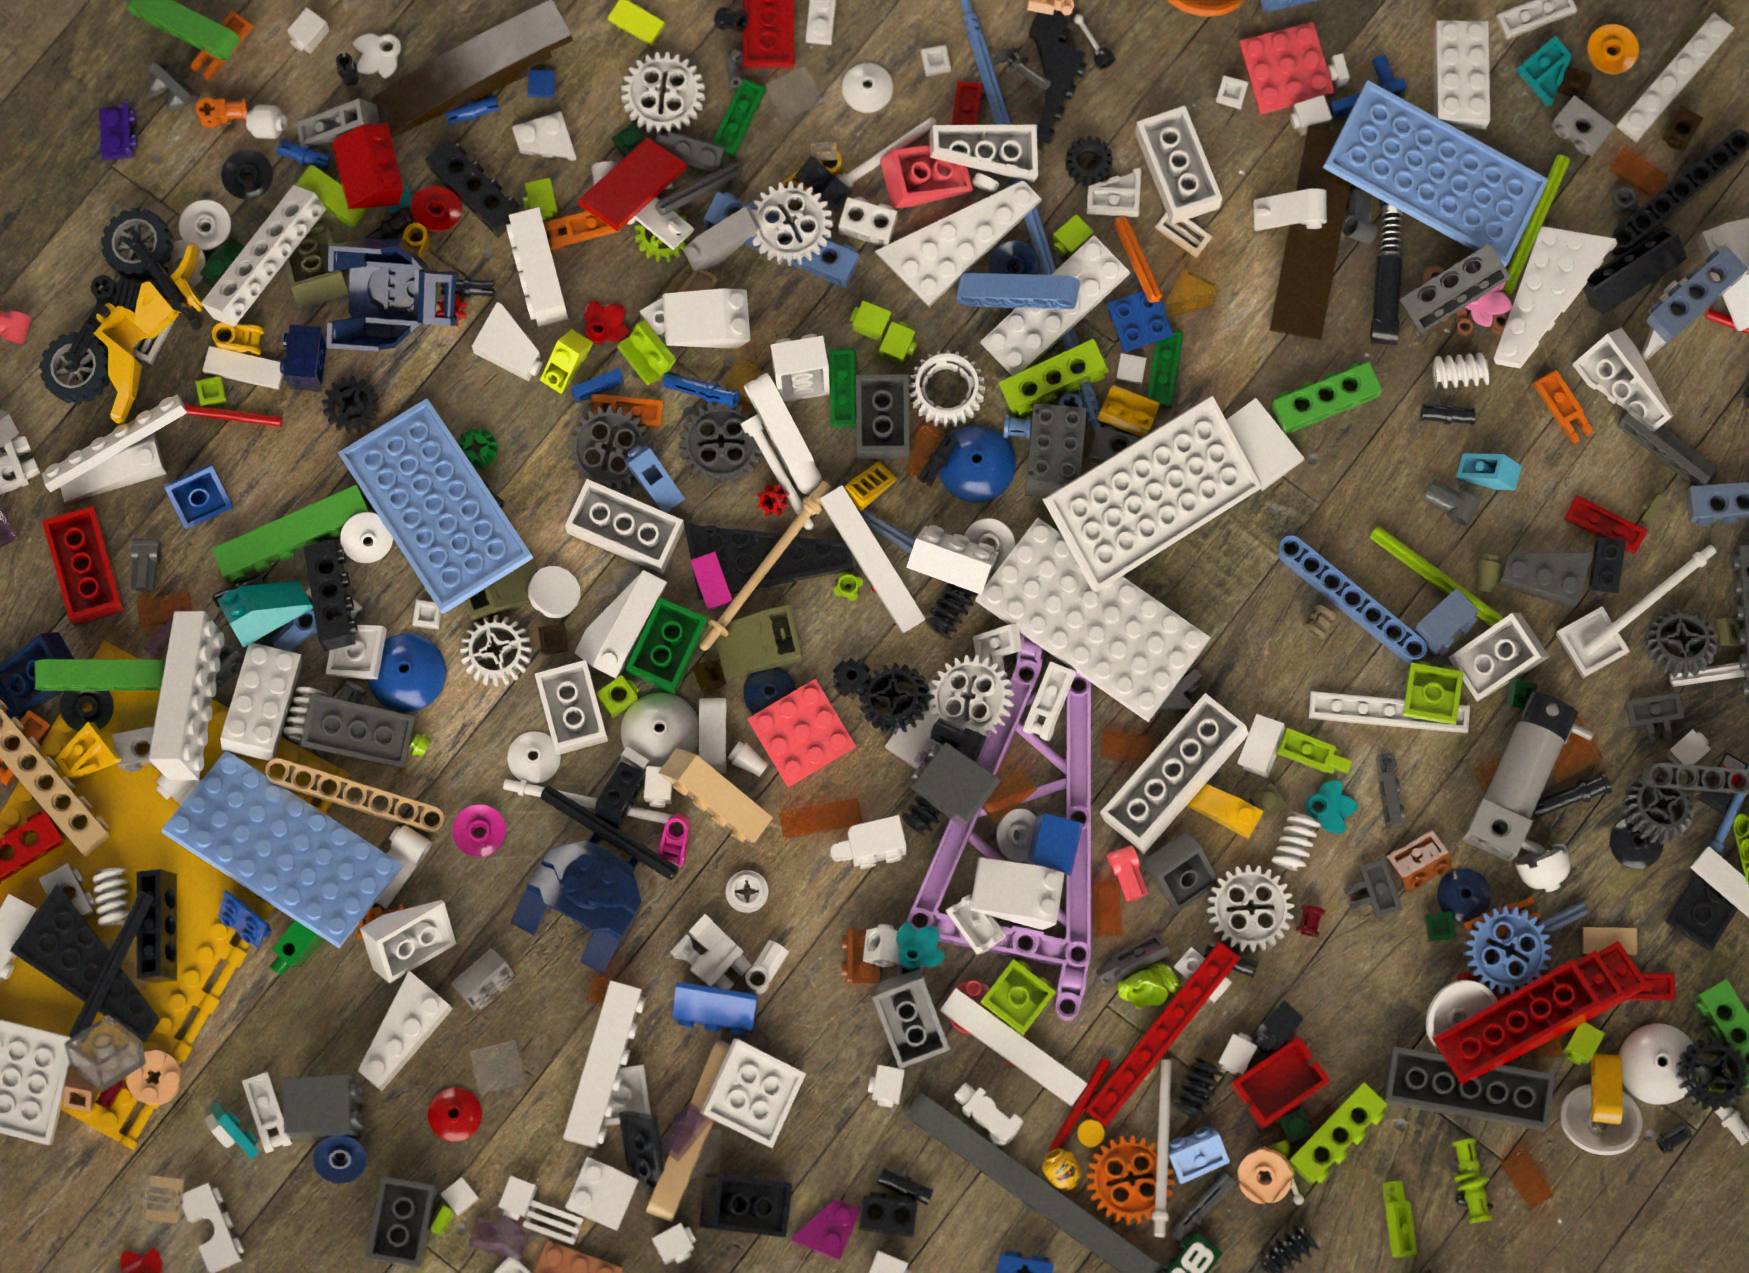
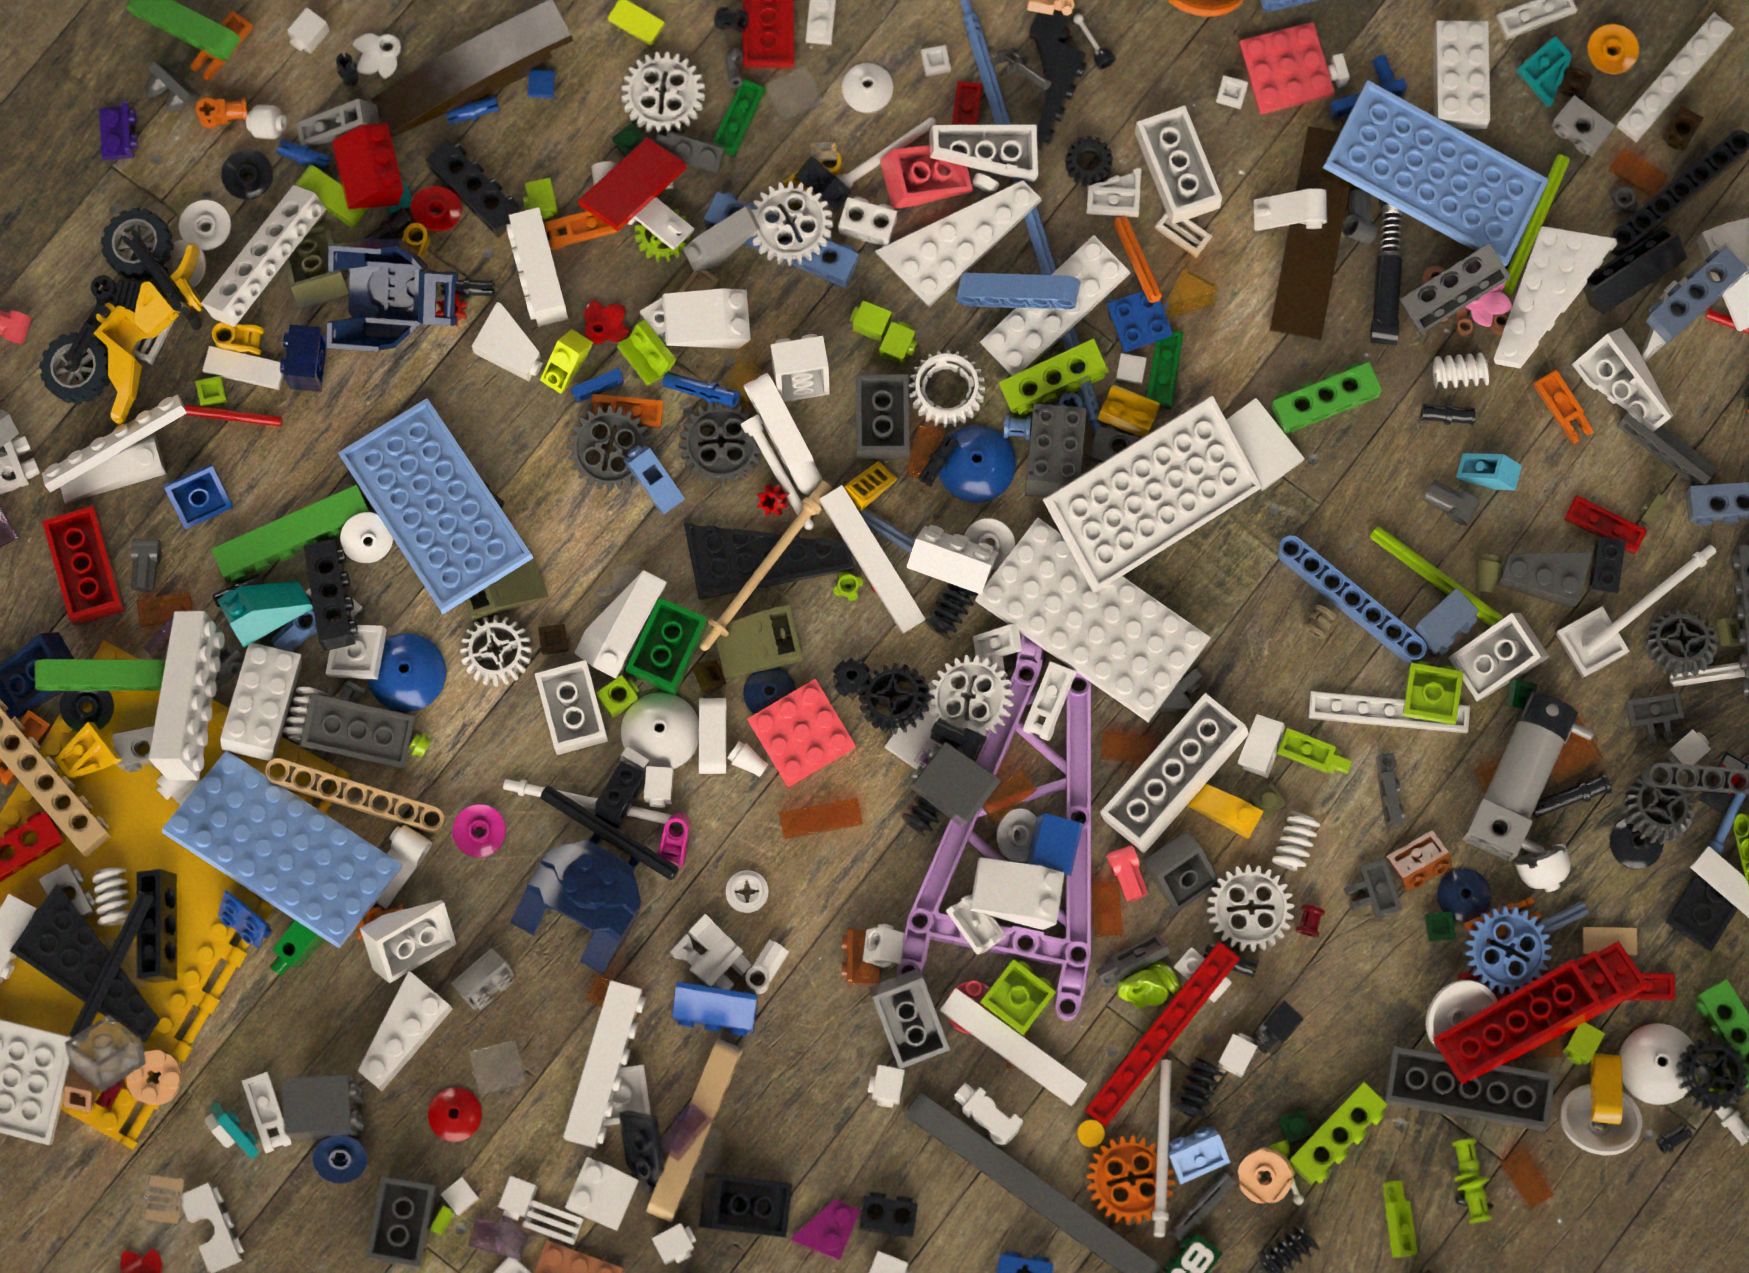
(220, 261): dark green slope -> none
(346, 414): black gear -> none
(426, 615): white tile -> none
(487, 453): green gear -> none
(536, 770): white dish -> none
(545, 137): white wing -> none
(554, 592): white tile -> none
(624, 526): white brick -> none
(698, 188): dark grey axle -> none
(711, 581): dark pink tile -> none
(716, 795): tan wedge -> none
(753, 1093): white plate -> none
(842, 388): green tile -> none
(872, 843): white hinge -> none
(905, 1186): black pin -> none
(921, 943): teal plate -> none
(1014, 253): dark blue dish -> none
(1061, 1169): yellow head -> none
(1071, 236): lime brick -> none
(1080, 1105): red bar -> none
(1280, 1083): red piece -> none
(1311, 113): white brick -> none
(1335, 807): teal plate -> none

